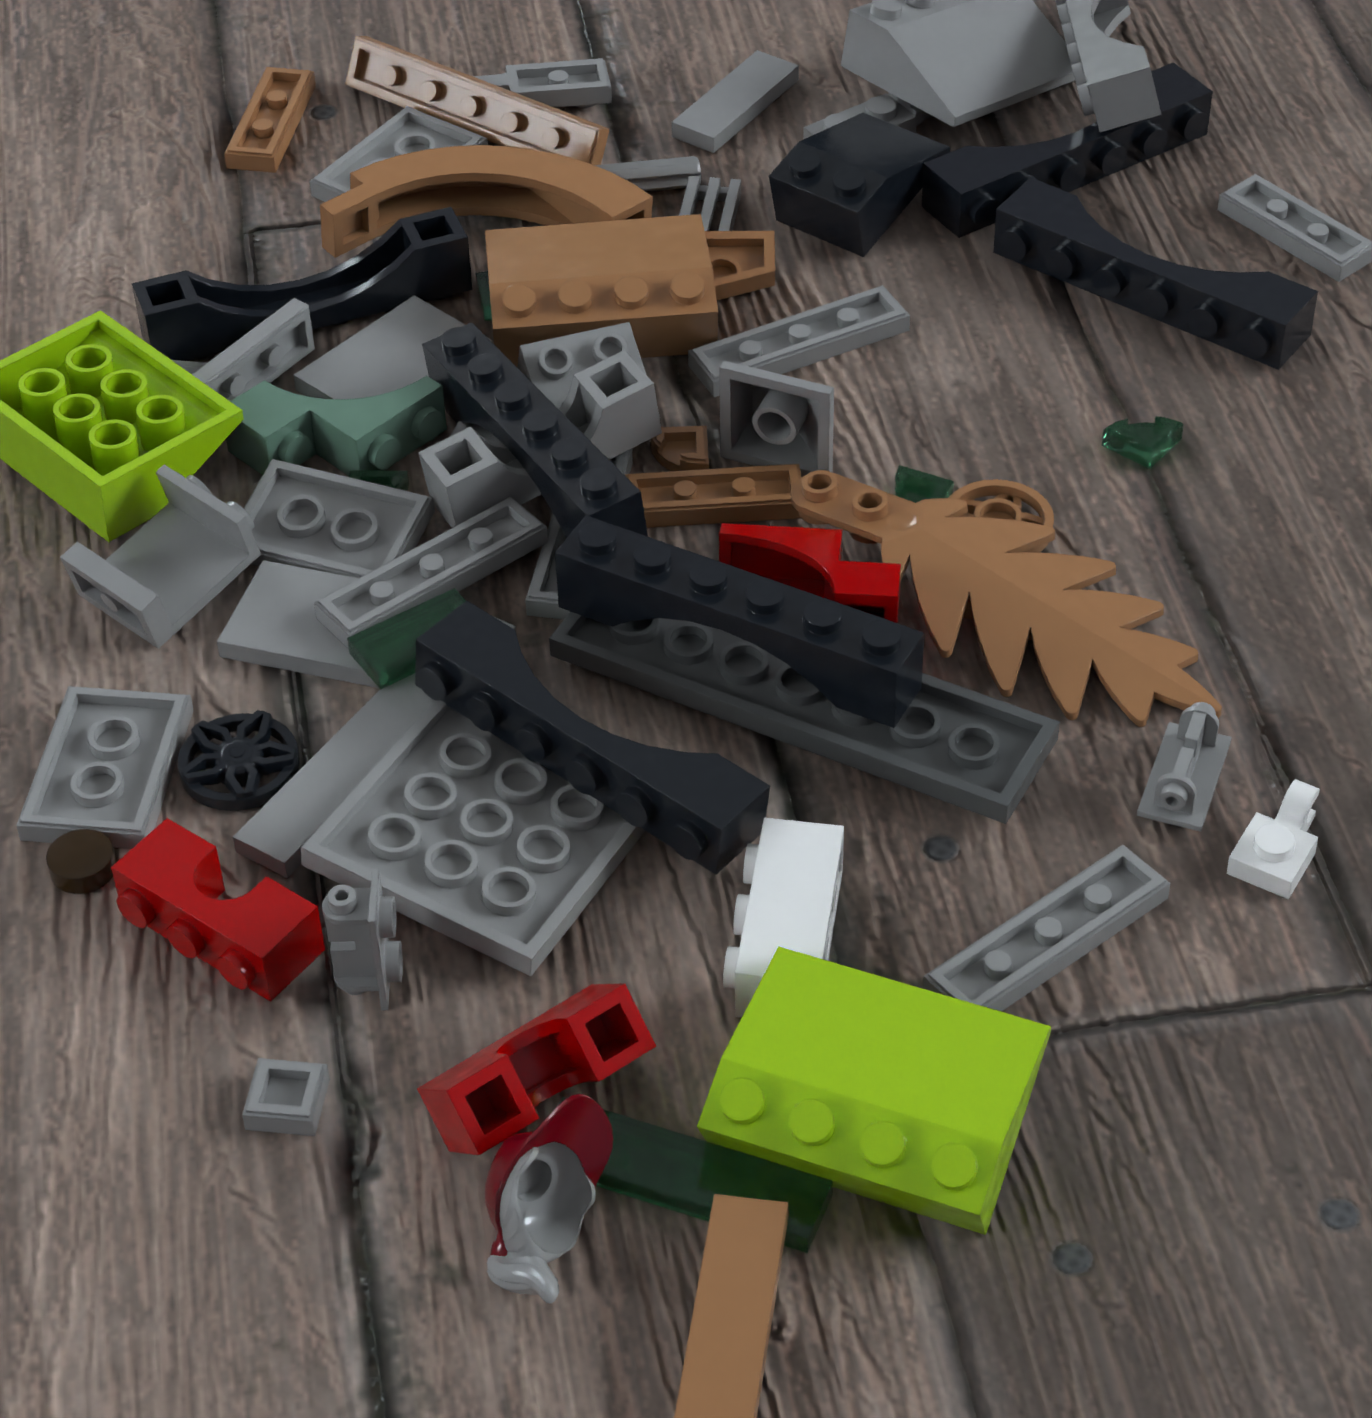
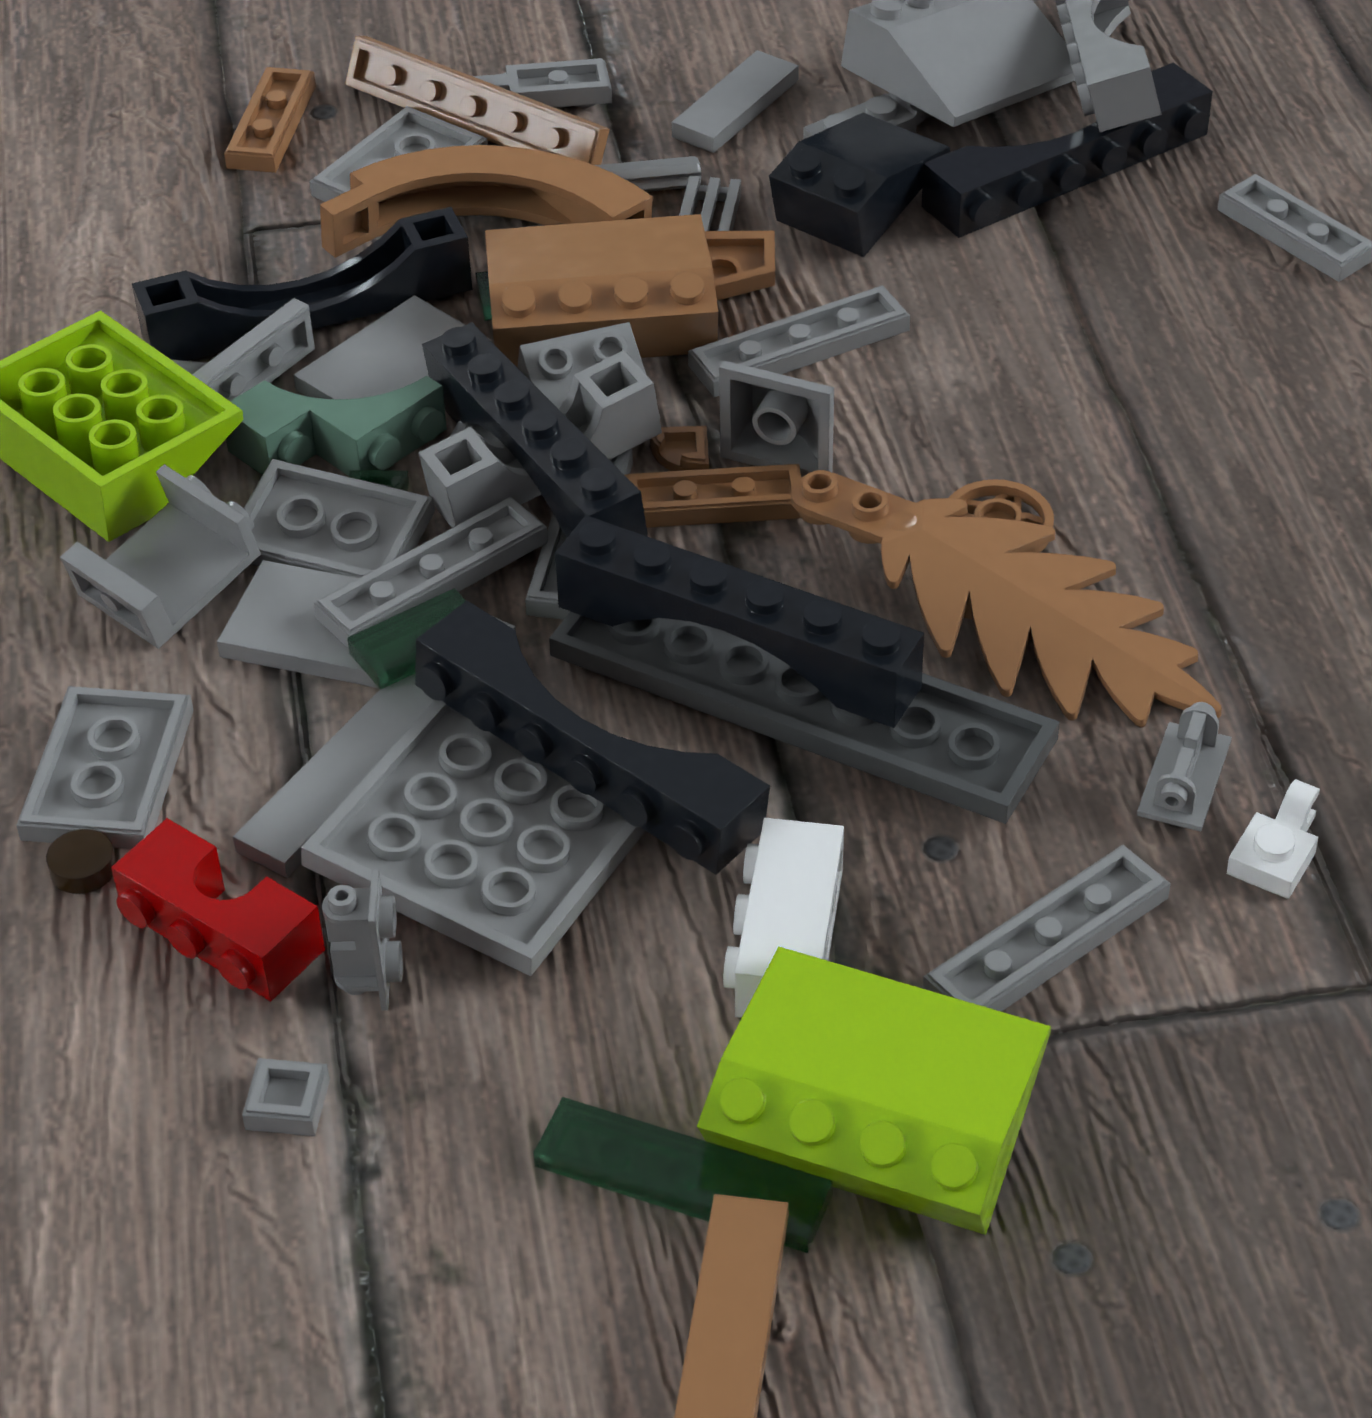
(237, 760): black wheel -> none
(503, 1083): red arch -> none
(541, 1192): light grey hair -> none
(812, 563): red arch -> none
(918, 485): clear green tile -> none
(1143, 441): clear green tile -> none
(1240, 311): black arch -> none

